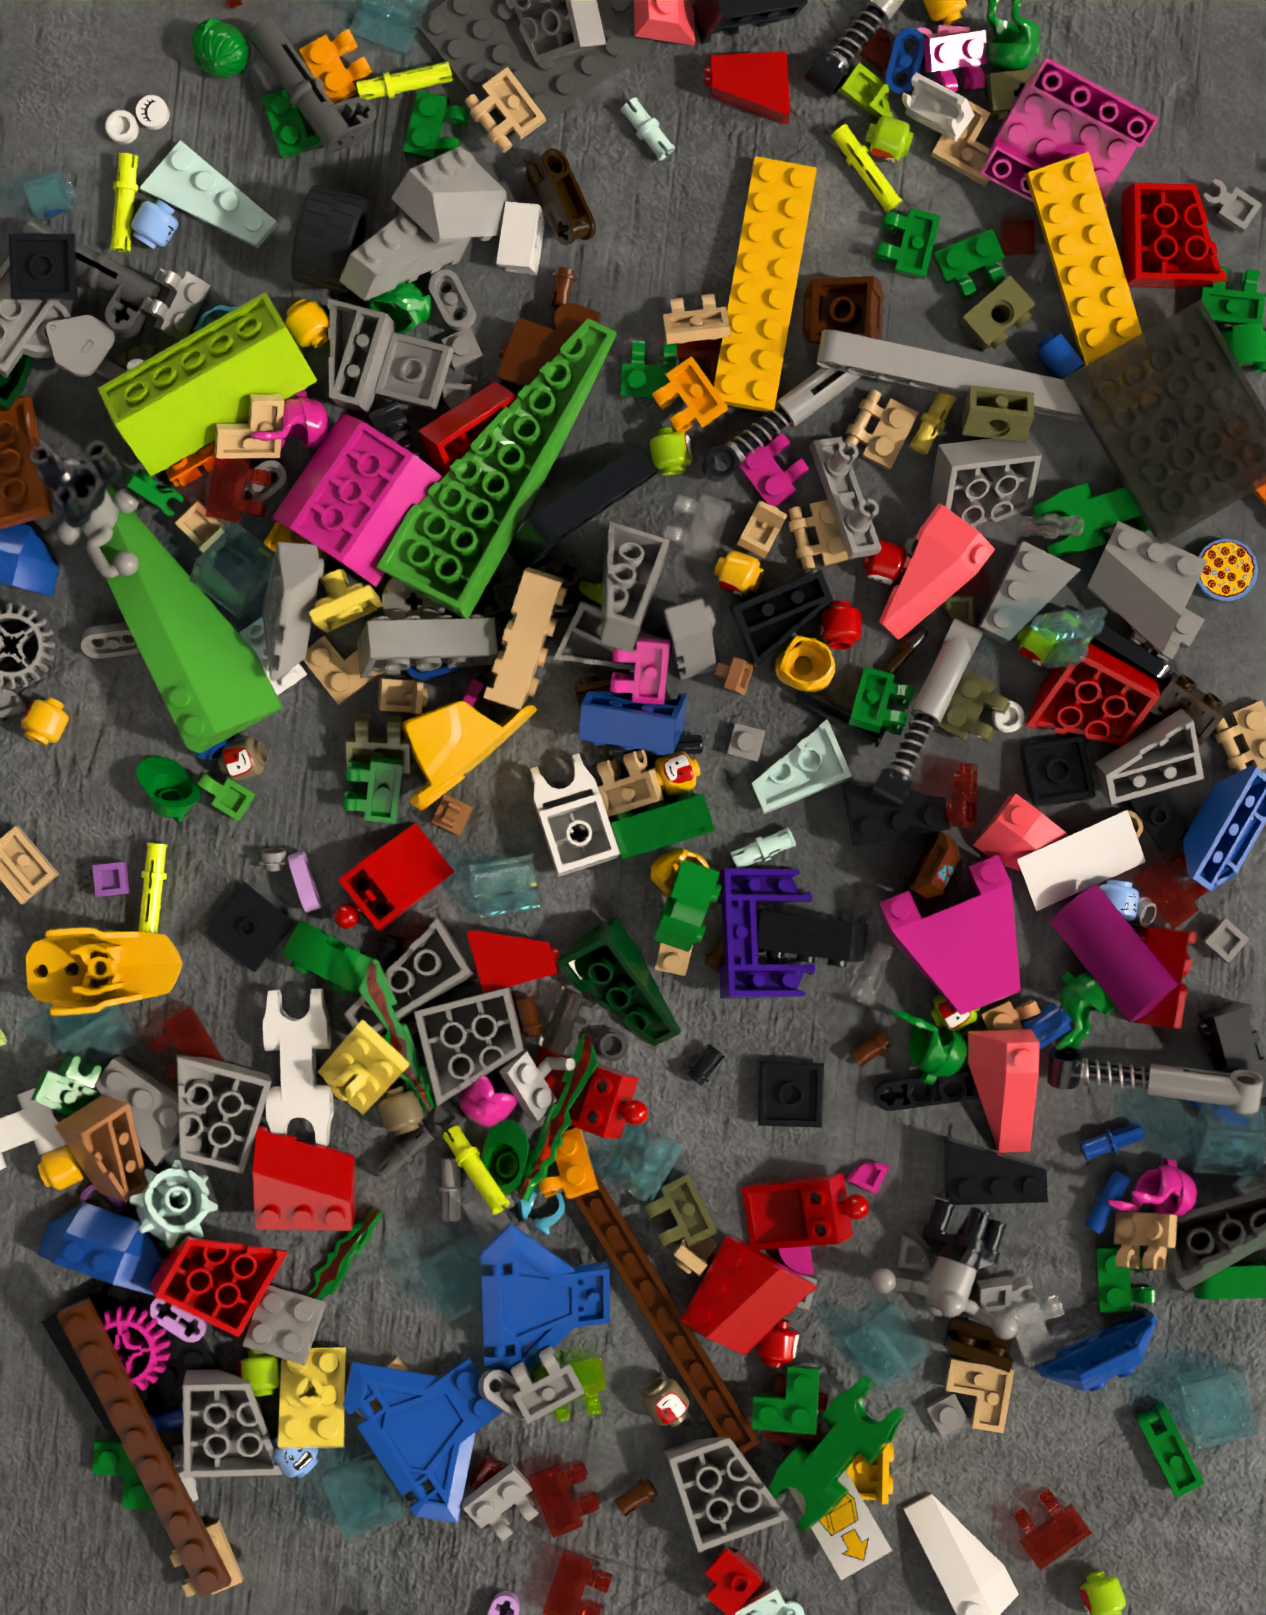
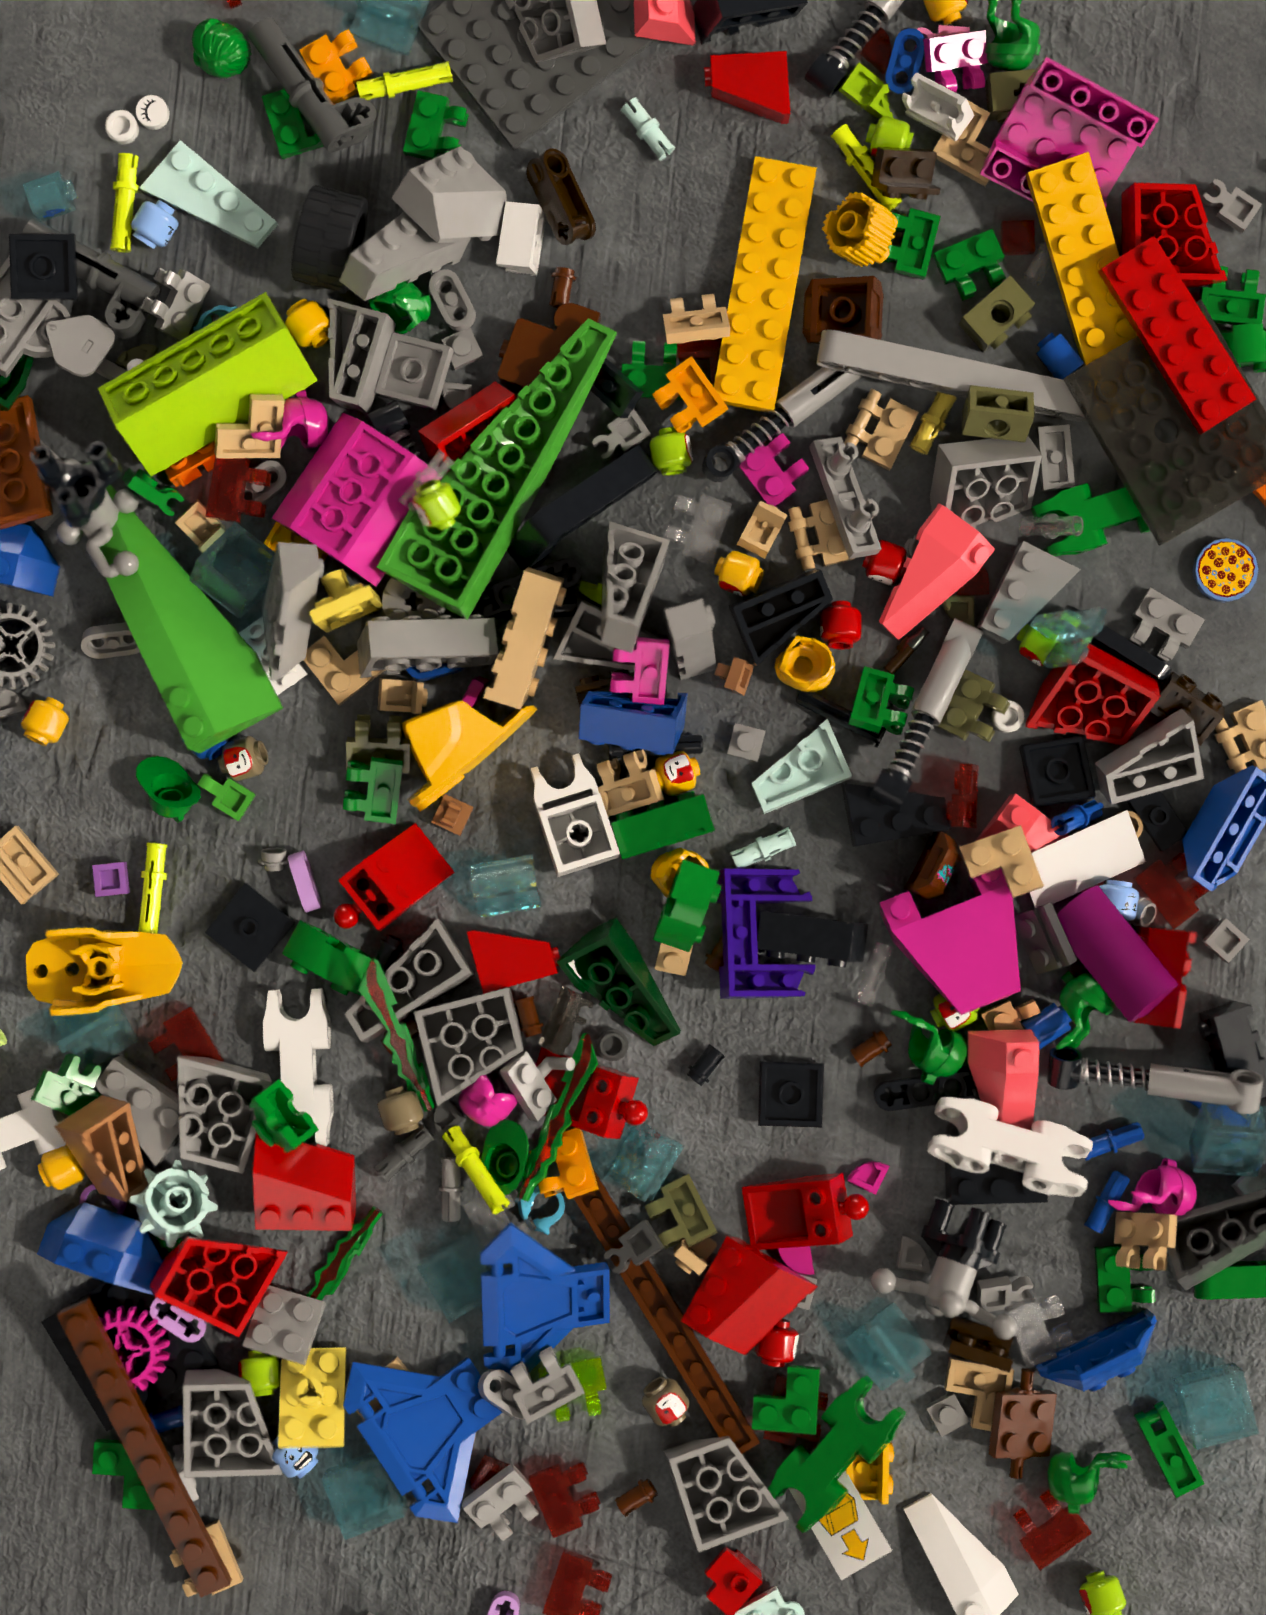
(279, 1120): none -> green cylinder
(362, 1068): light yellow plate -> none
(431, 472): none -> clear pin
(436, 504): none -> lime head
(513, 104): tan plate -> none
(616, 390): none -> black plate
(624, 433): none -> light grey plate
(638, 1245): none -> dark grey plate
(860, 230): none -> yellow brick
(905, 172): none -> dark brown bracket
(989, 1141): none -> white piece
(1004, 851): none -> tan plate
(1022, 1423): none -> reddish brown plate
(1044, 938): none -> dark grey plate
(1057, 458): none -> light grey plate
(1077, 817): none -> blue axle
(1079, 1484): none -> green hair
(1145, 582): light grey wedge -> none
(1176, 335): none -> red plate

